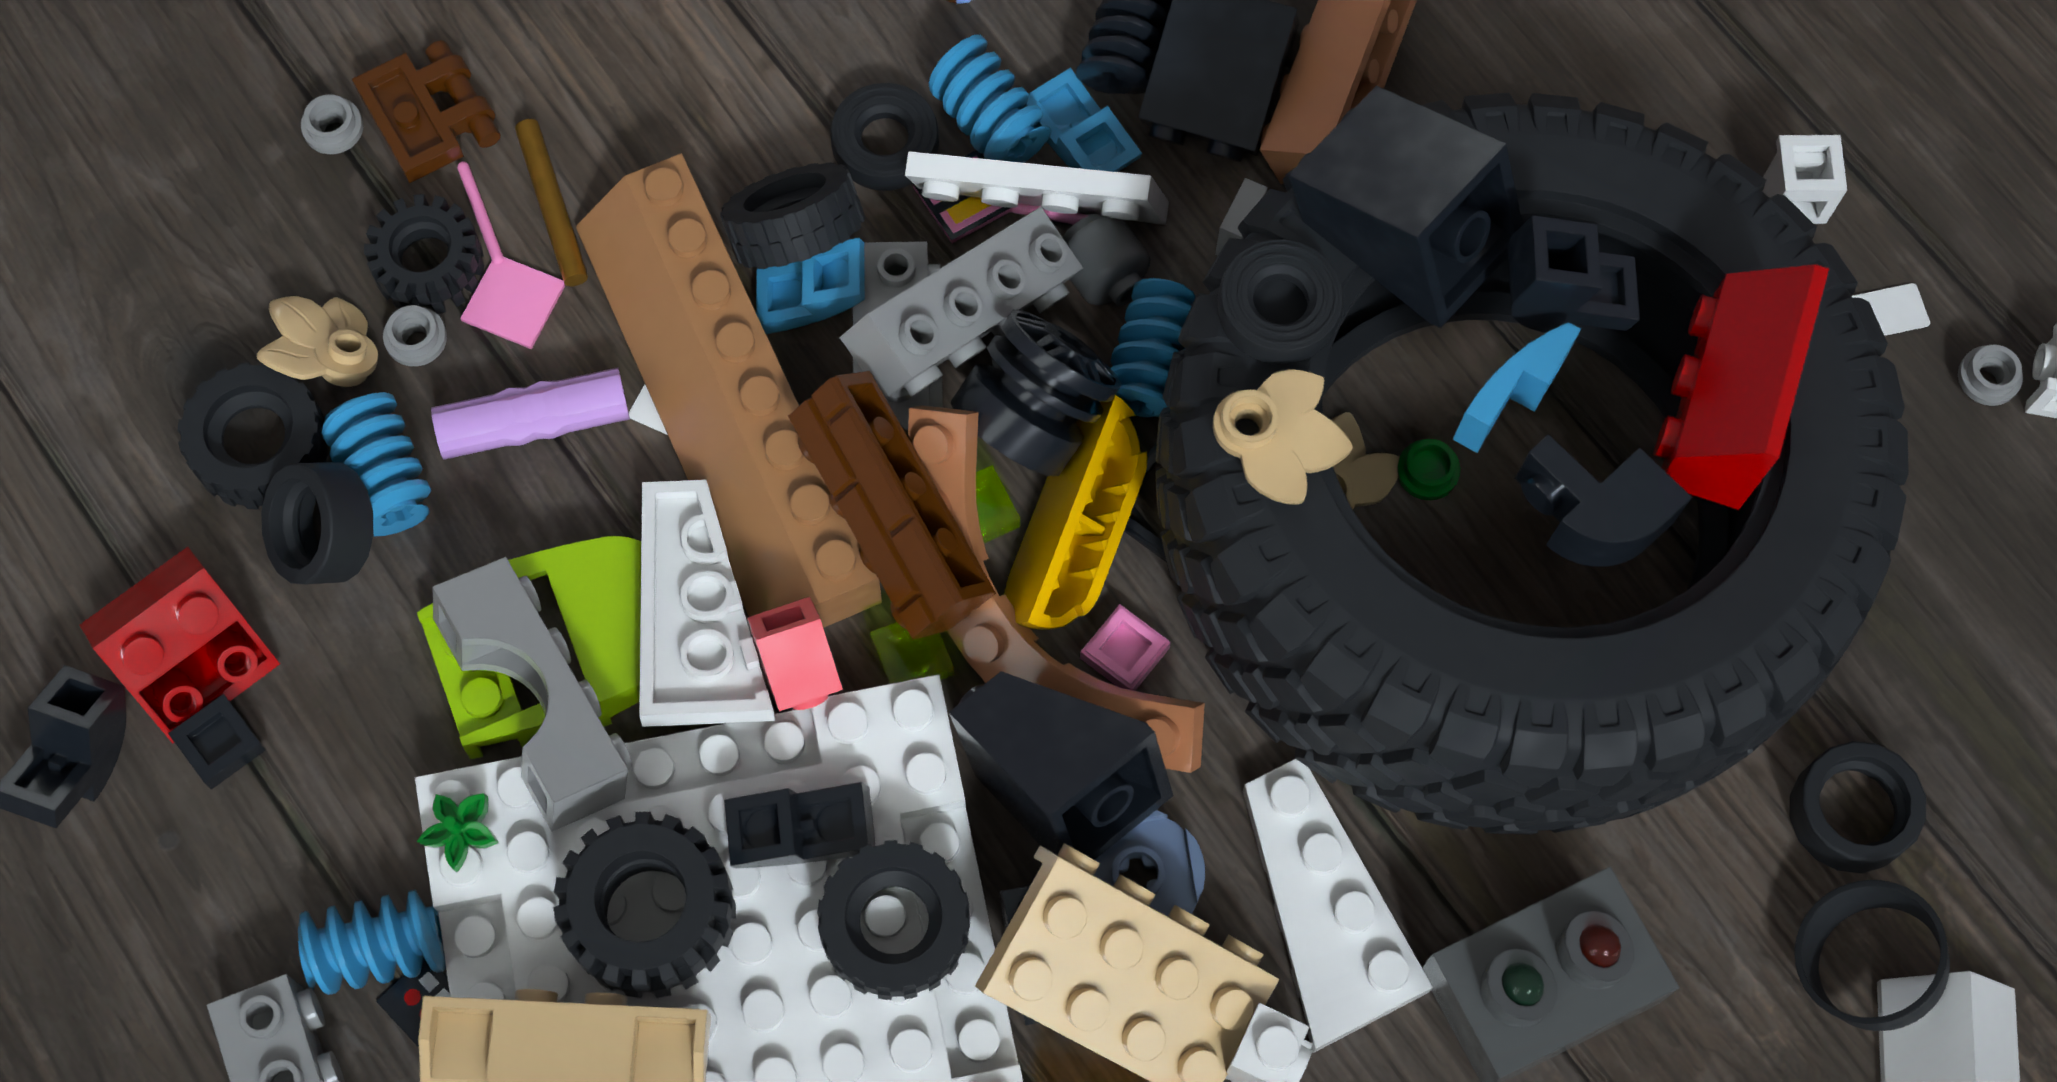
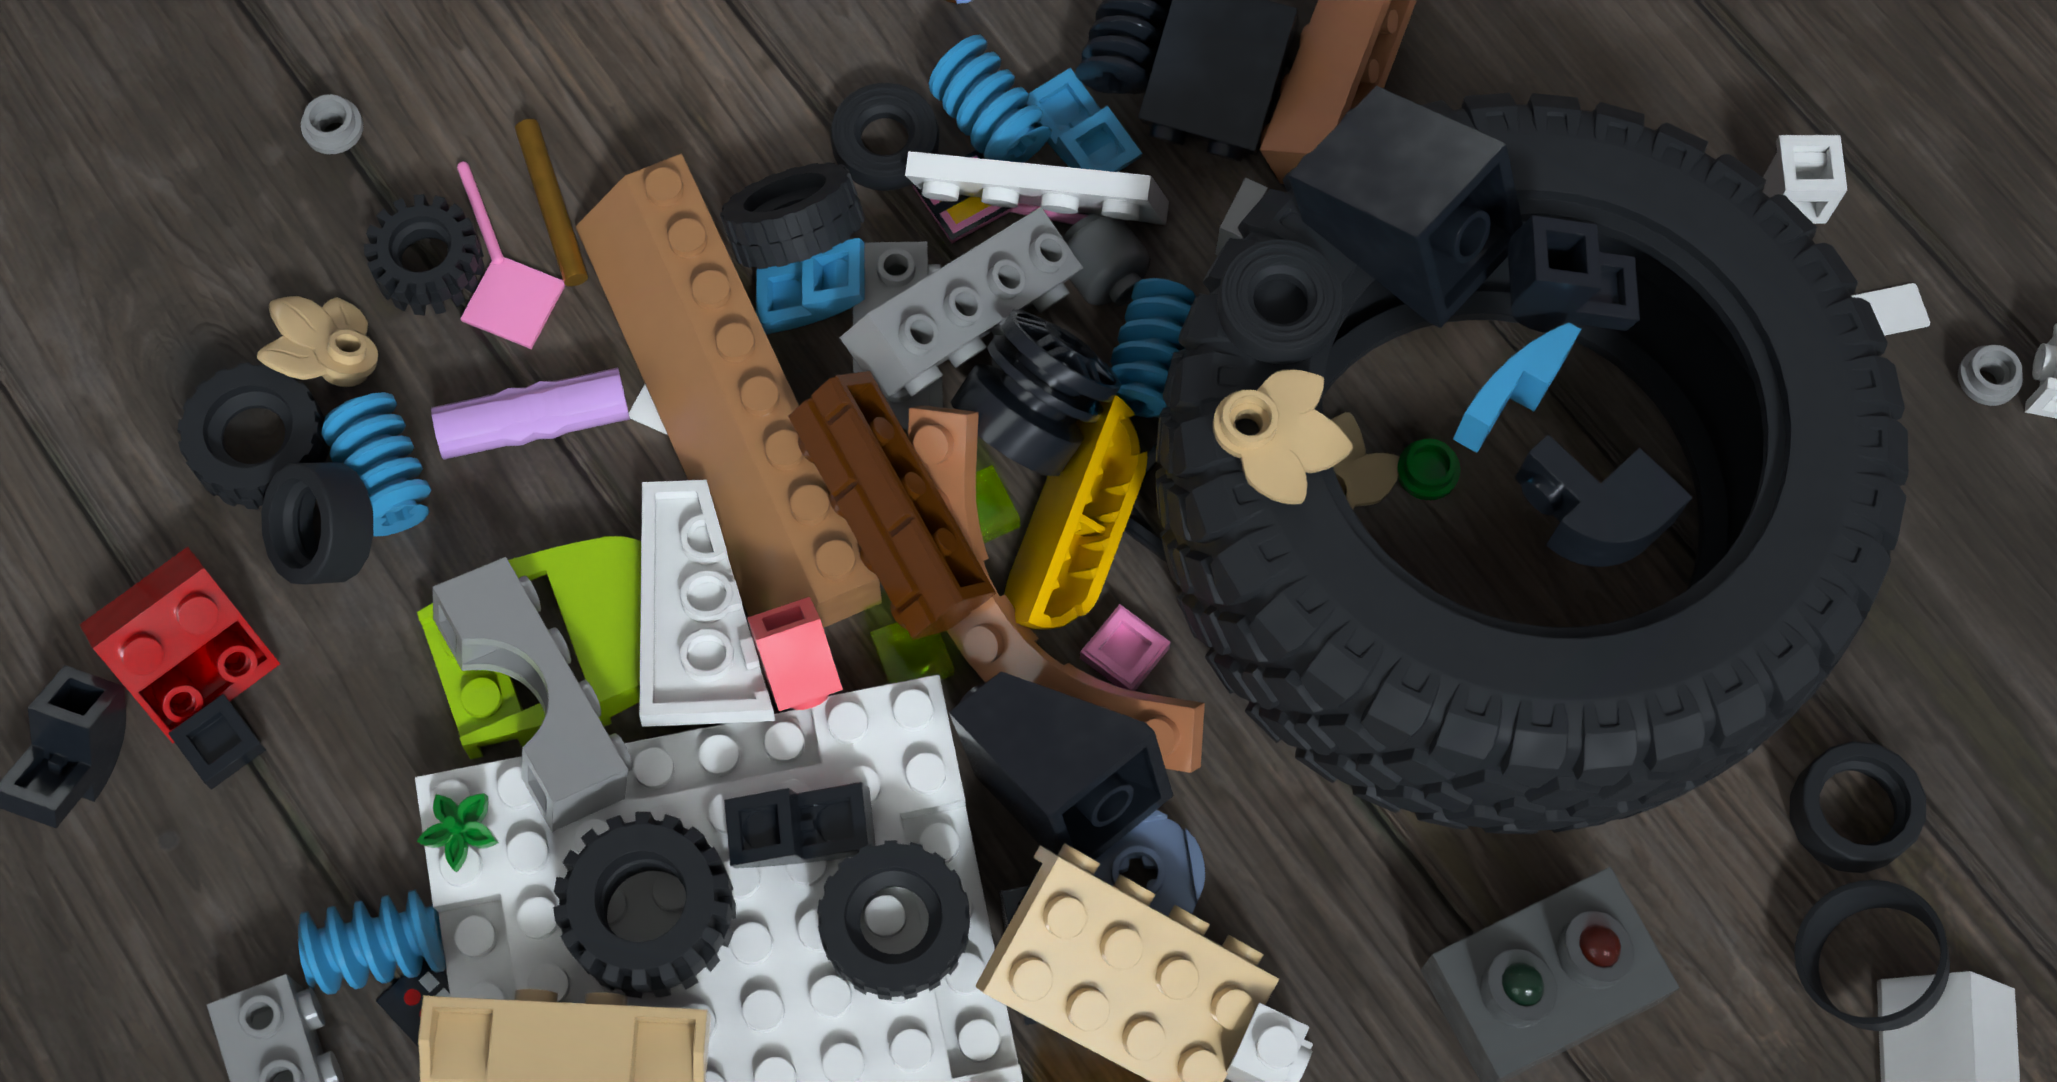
(409, 321): light grey plate -> none
(410, 119): reddish brown plate -> none
(1335, 925): white wing -> none
(1740, 381): red slope -> none

